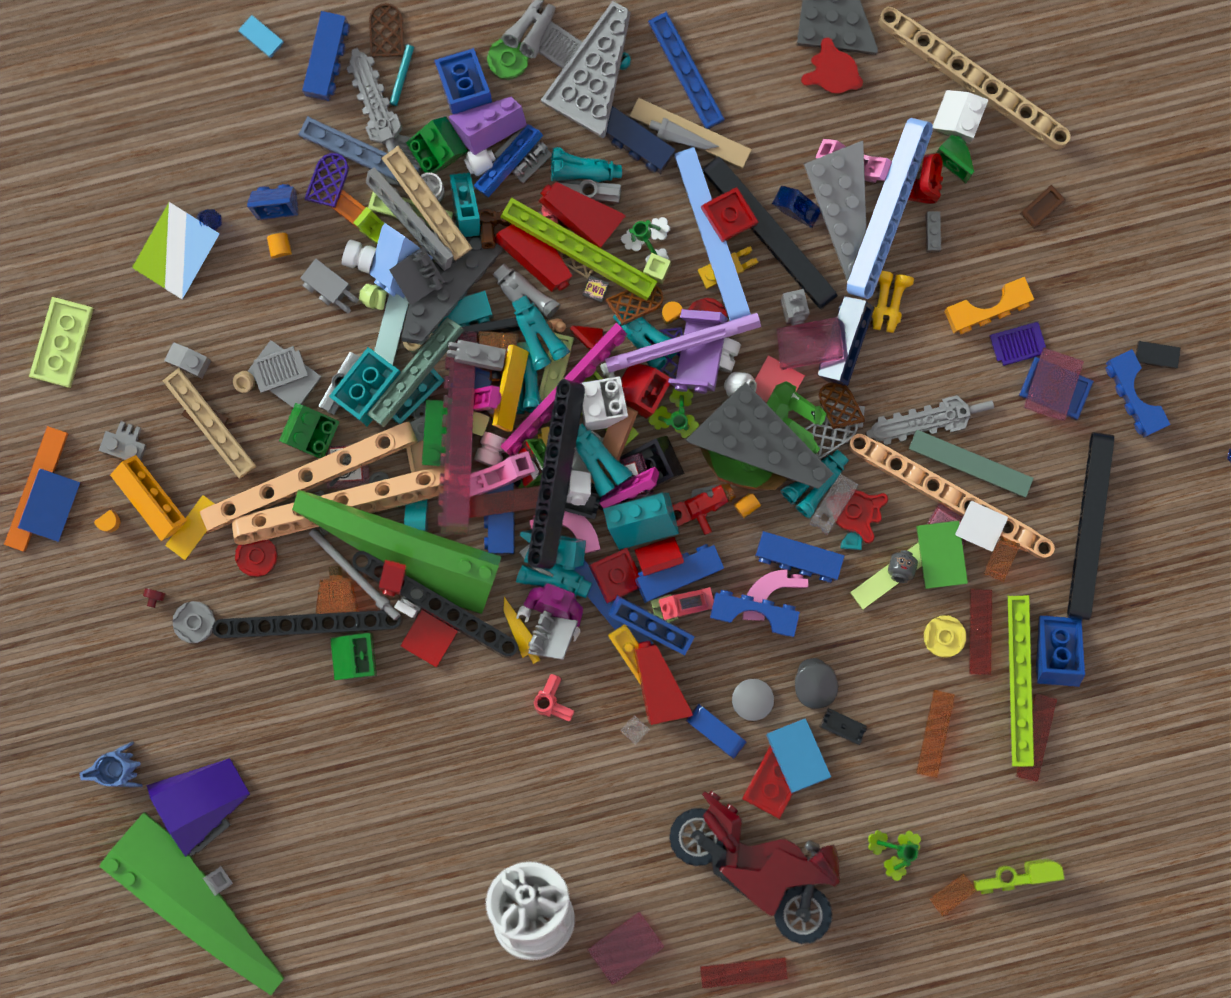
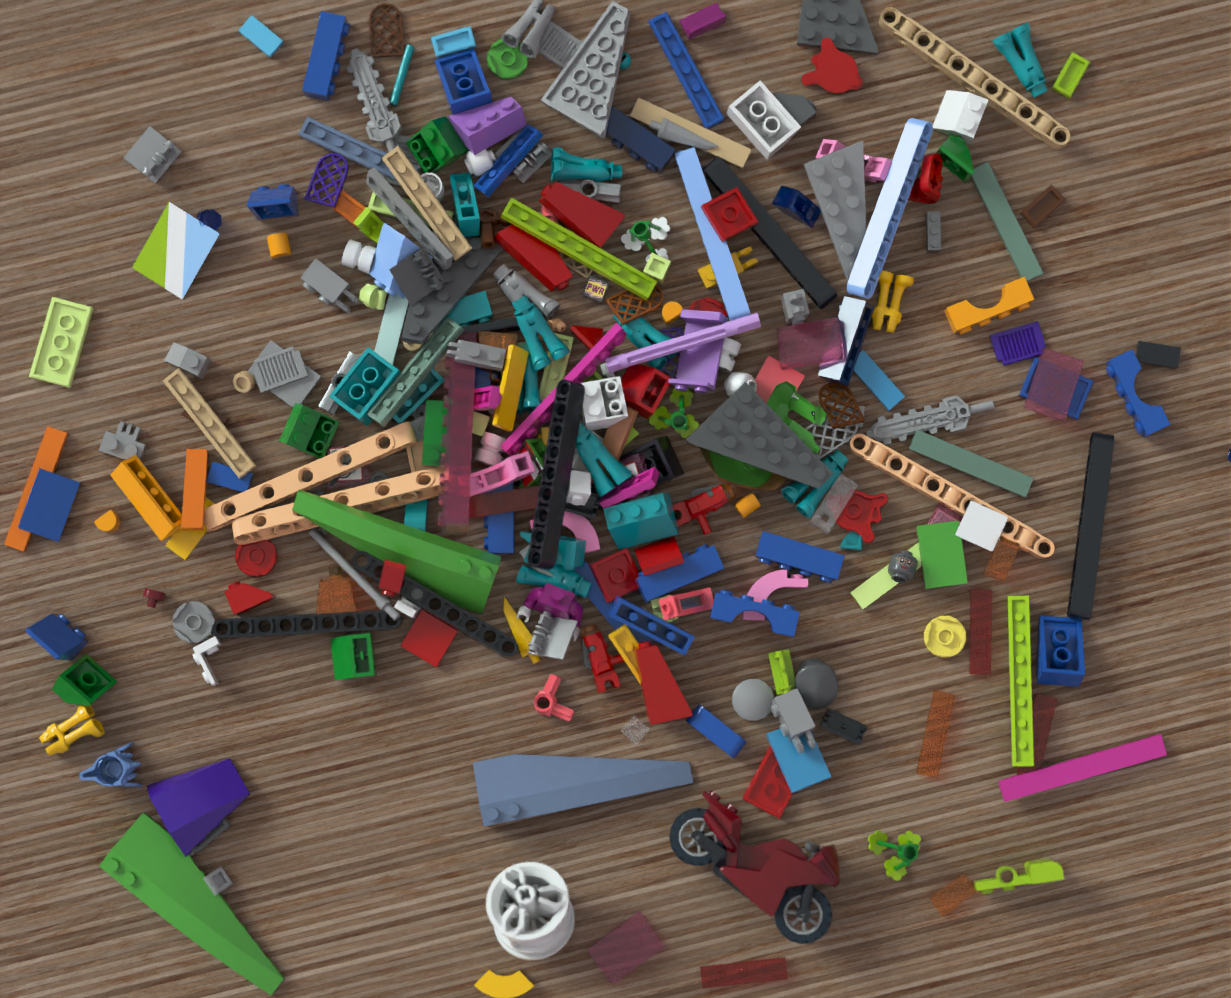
(58, 636): none -> blue slope
(83, 682): none -> green slope
(92, 727): none -> yellow piece
(152, 154): none -> light grey hinge
(194, 489): none -> orange tile
(209, 647): none -> white bracket
(225, 477): none -> blue tile
(246, 597): none -> red slope
(453, 42): none -> medium azure tile
(504, 986): none -> yellow tile
(540, 784): none -> sand blue wedge
(598, 659): none -> red piece
(703, 21): none -> magenta panel
(763, 119): none -> white slope
(782, 671): none -> lime hinge
(794, 718): none -> light grey hinge
(798, 107): none -> dark grey slope
(877, 381): none -> dark azure tile
(1006, 222): none -> sand green tile
(1027, 69): none -> teal piece
(1070, 75): none -> lime tile
(1082, 767): none -> dark pink tile

